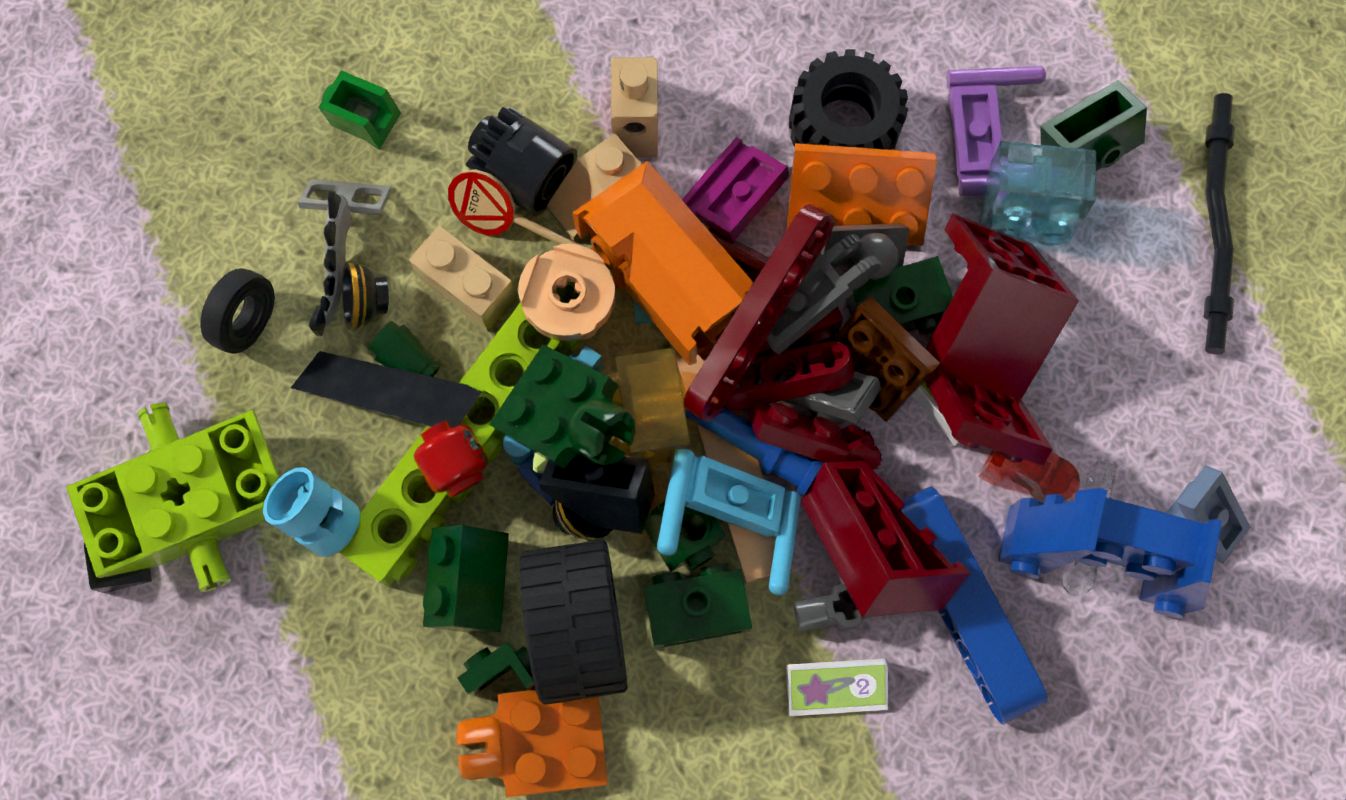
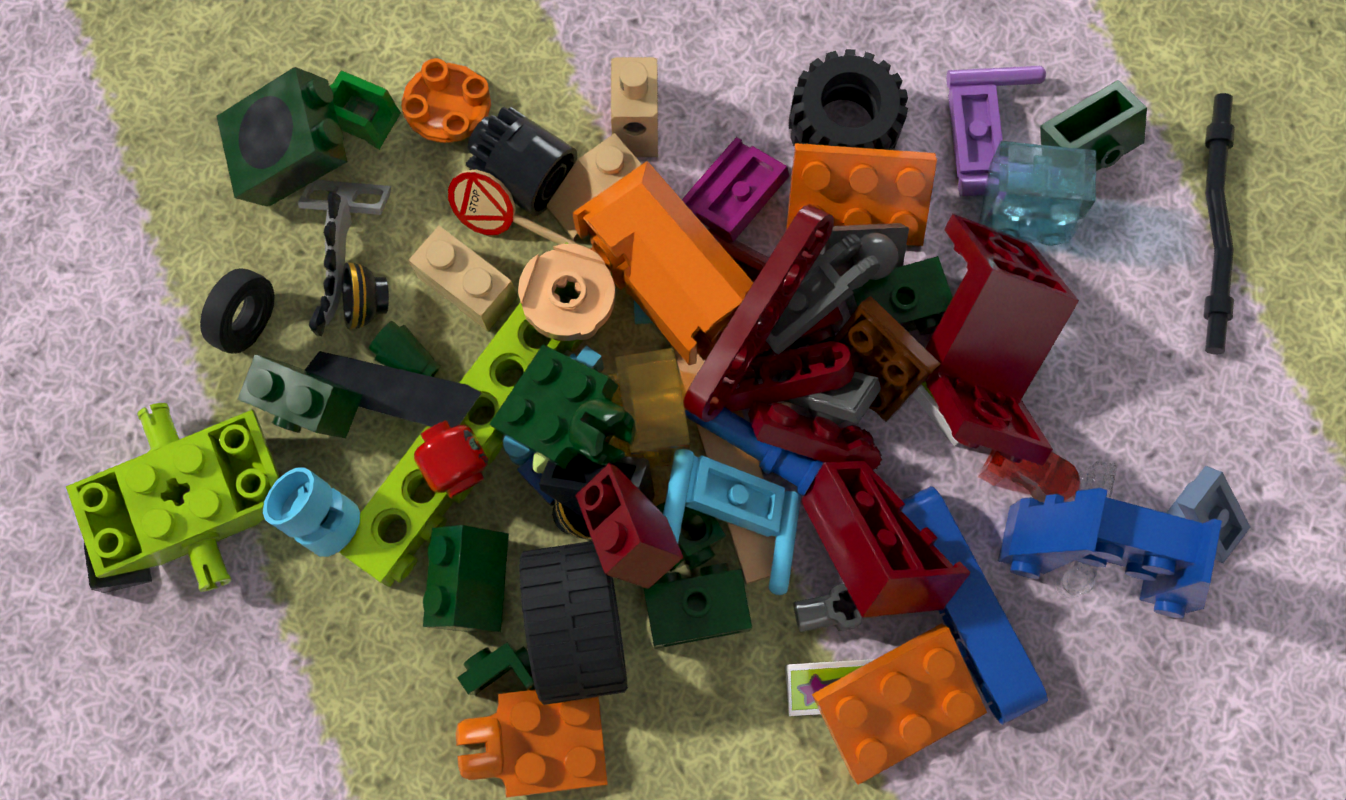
(281, 137): none -> dark green brick
(299, 398): none -> dark green brick
(445, 101): none -> orange dish
(627, 529): none -> dark red slope
(899, 703): none -> orange plate

